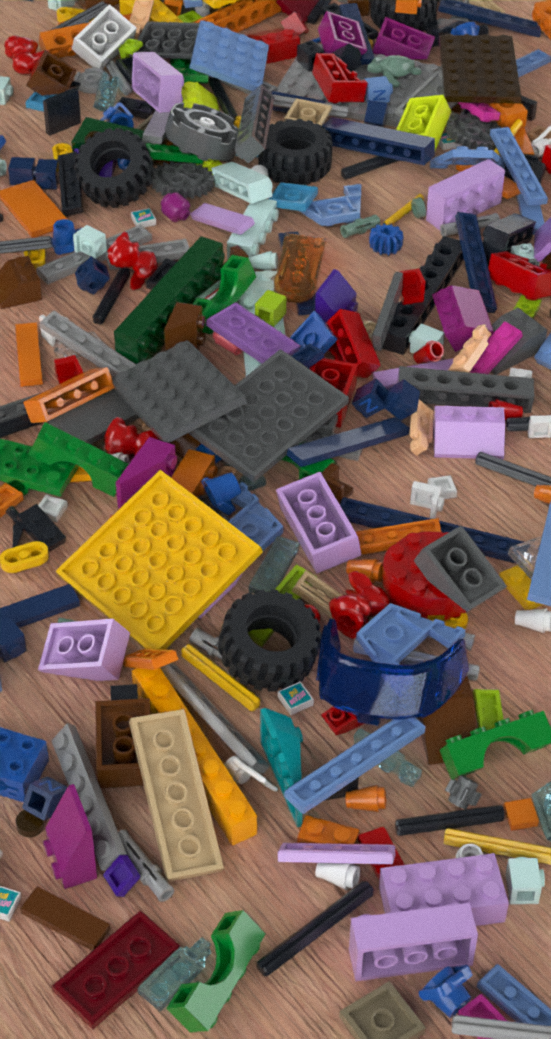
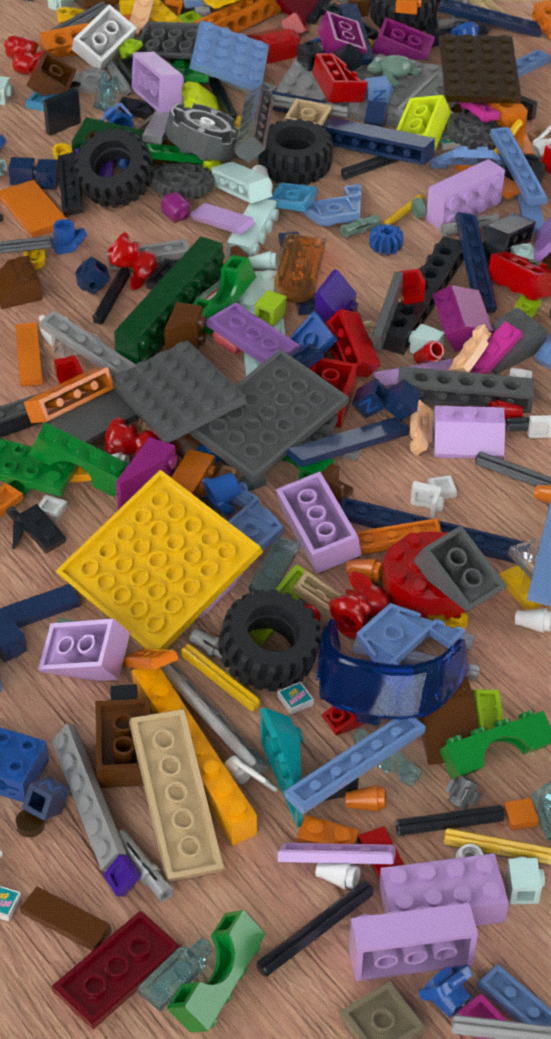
(24, 557): yellow plate -> none
(68, 264): light grey tile -> none
(70, 842): magenta slope -> none
(90, 241): light aqua brick -> none
(143, 217): tile -> none

